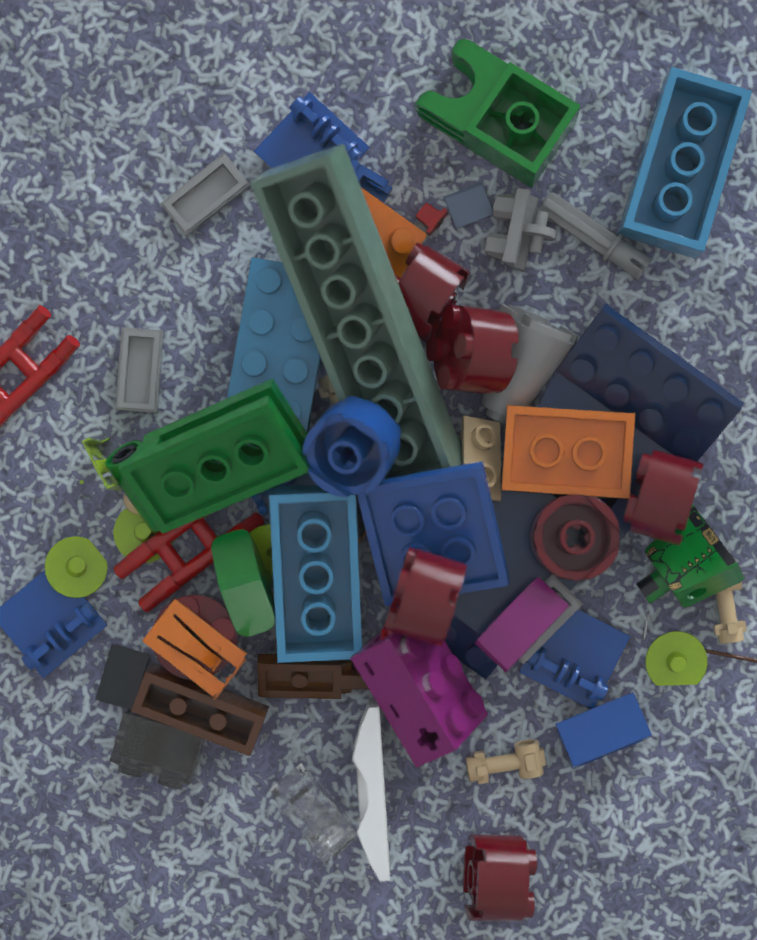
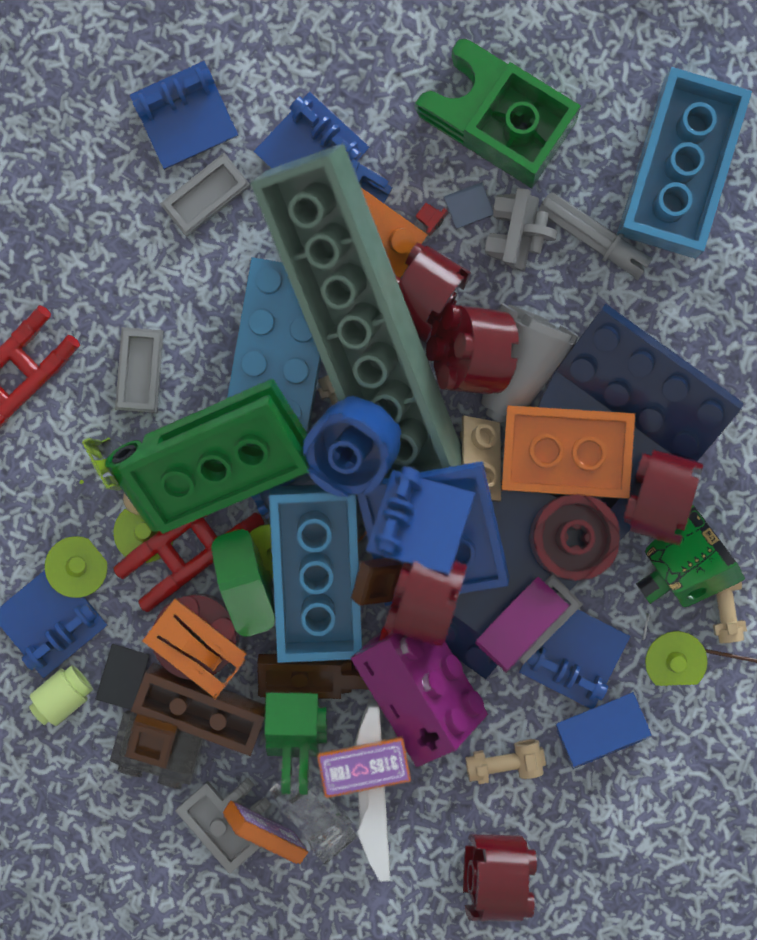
(60, 696): none -> yellowish green brick
(151, 741): none -> reddish brown tile
(184, 115): none -> blue hinge
(206, 819): none -> light grey hinge
(264, 832): none -> orange tile
(294, 729): none -> green brick
(363, 767): none -> medium lavender tile
(376, 581): none -> reddish brown tile
(420, 521): none -> blue hinge

